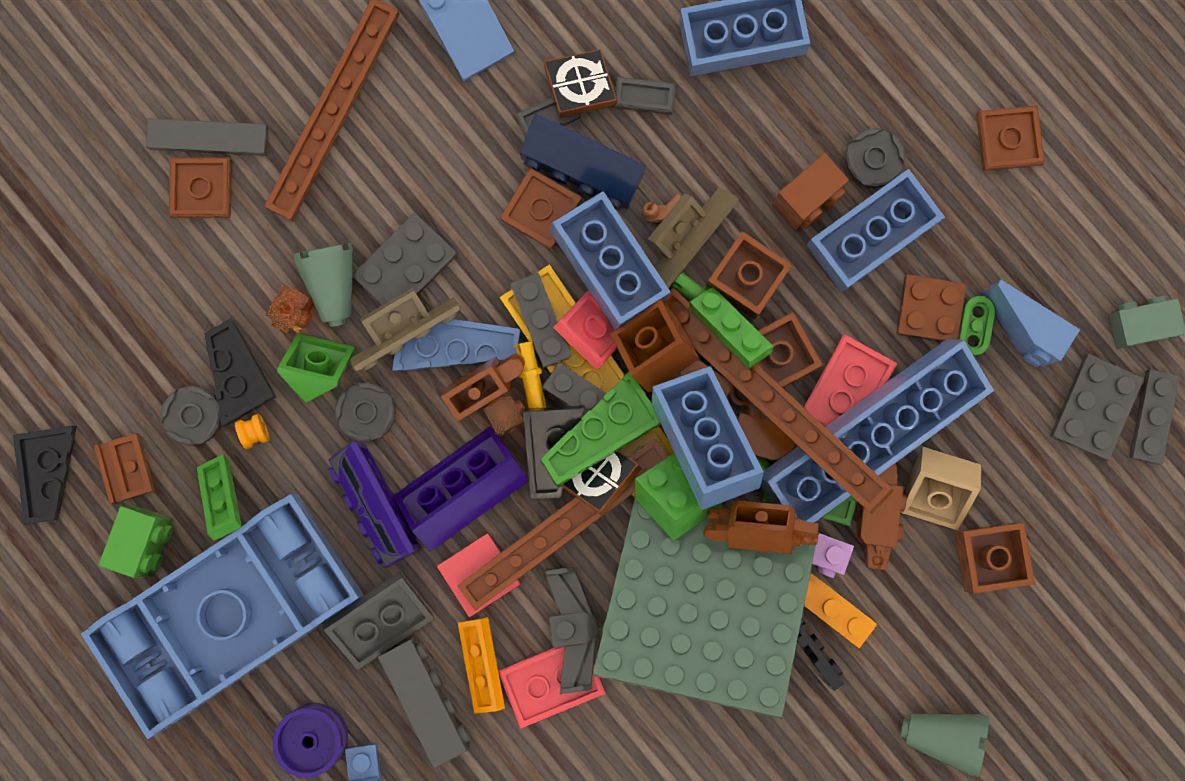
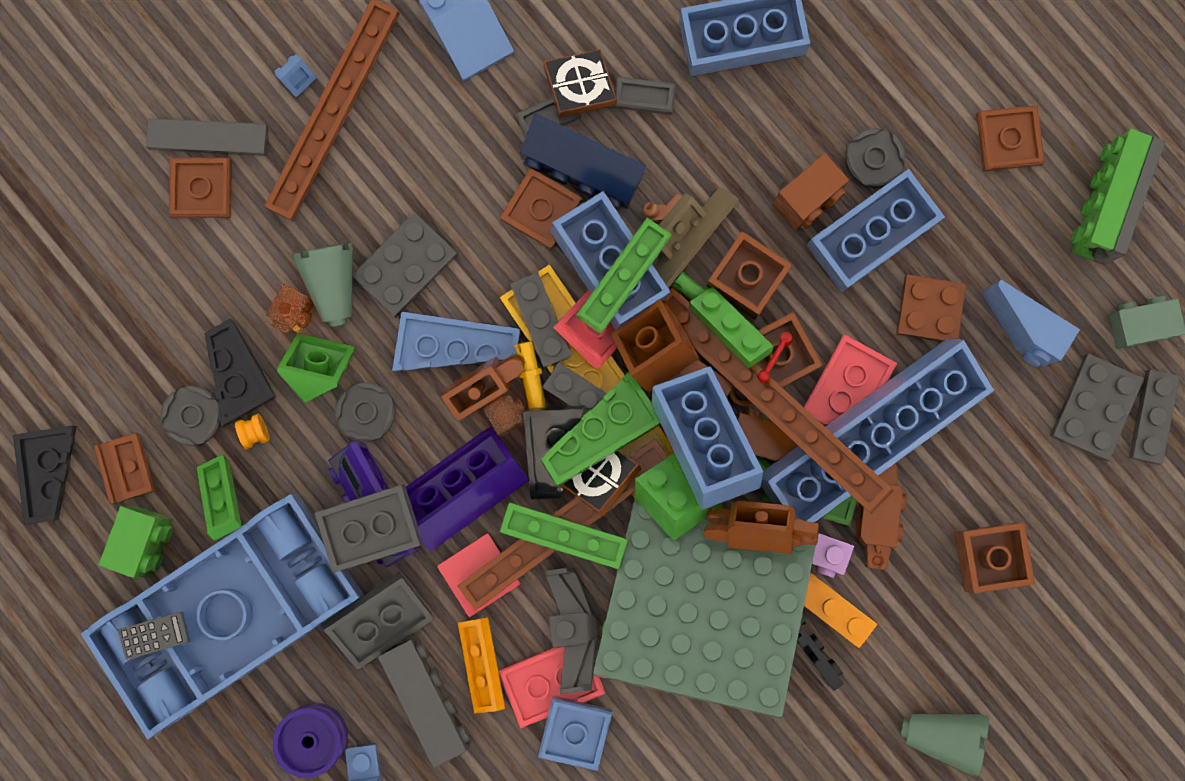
(154, 635): none -> tile
(295, 75): none -> medium blue tile
(368, 528): none -> dark grey plate
(398, 323): dark tan bracket -> none
(563, 535): none -> bright green plate
(575, 733): none -> medium blue tile
(623, 276): none -> bright green tile
(785, 340): none -> red hinge
(942, 488): tan slope -> none
(976, 327): bright green plate -> none
(1117, 197): none -> bright green piece

